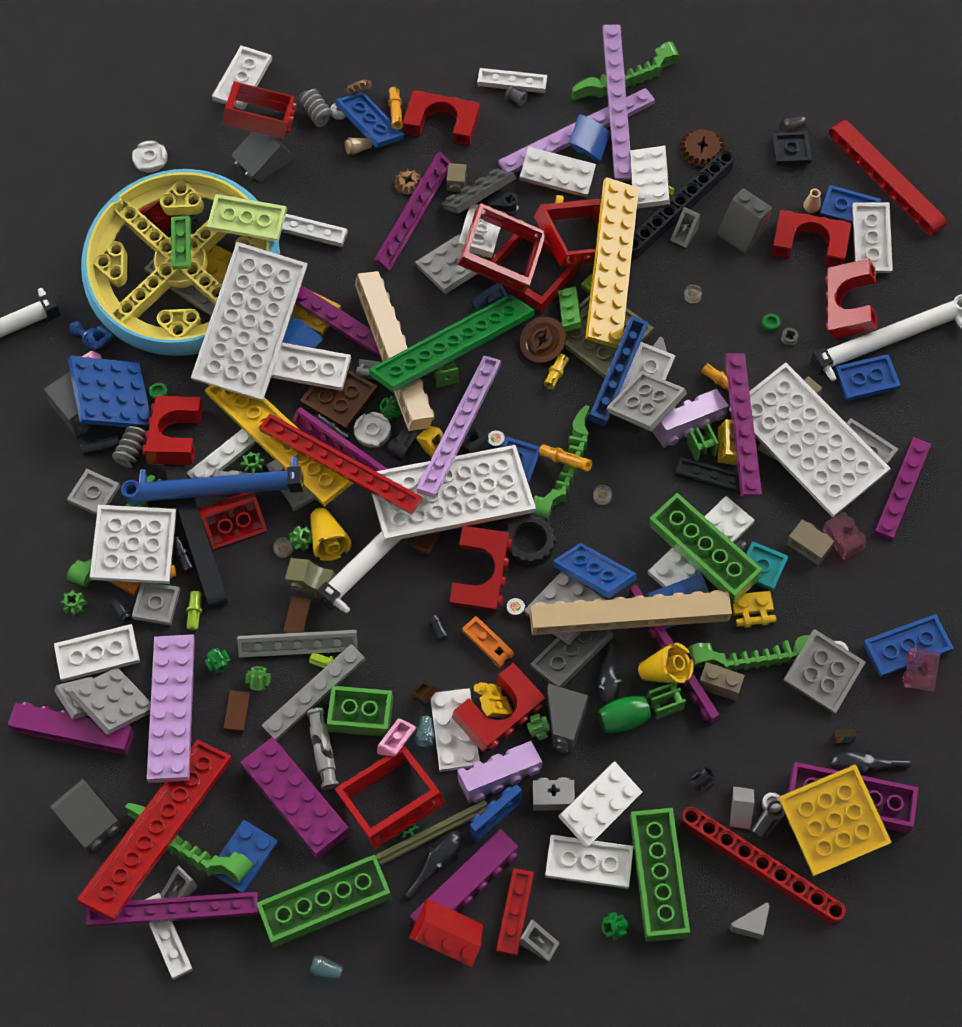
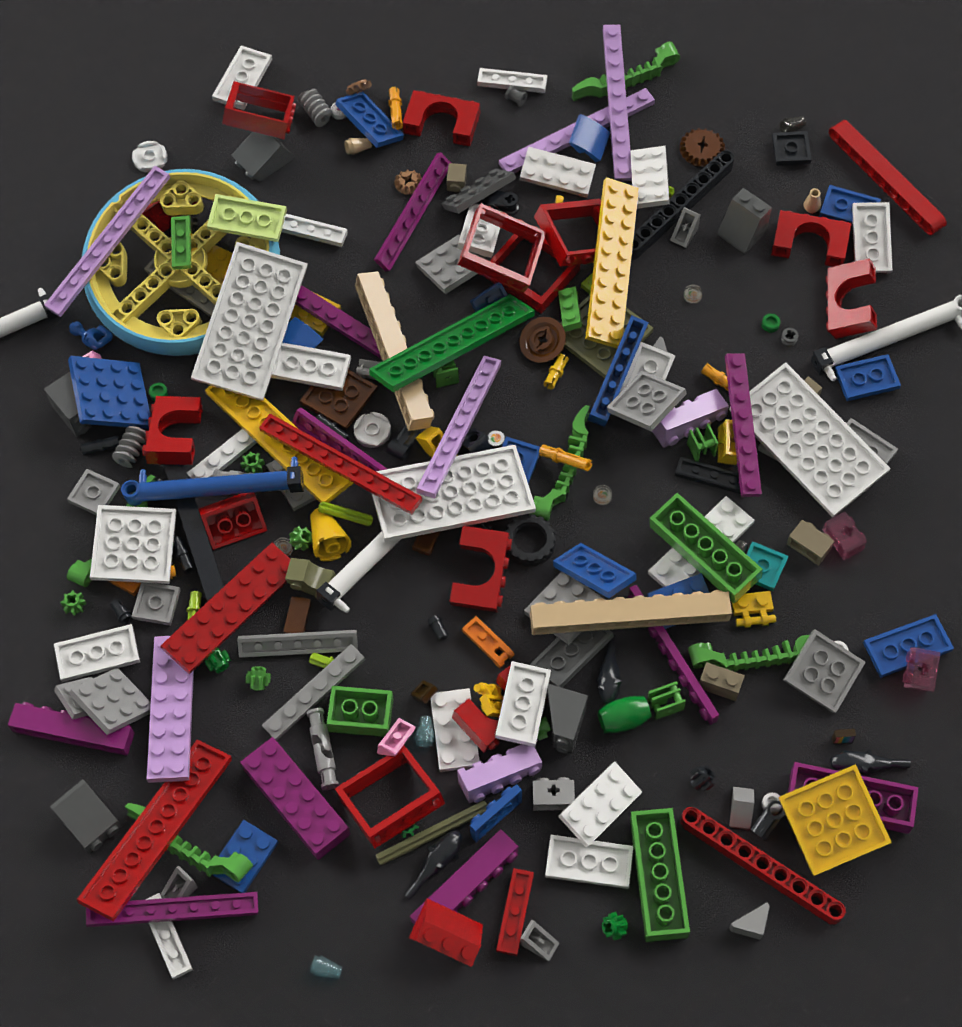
(107, 241): none -> lavender plate
(228, 609): none -> red plate
(237, 711): reddish brown tile -> none
(324, 901): bright green brick -> none
(345, 513): none -> lime axle
(390, 408): green gear -> none
(515, 607): tile -> none
(523, 704): none -> white plate
(667, 665): yellow cone -> none
(902, 489): magenta plate -> none

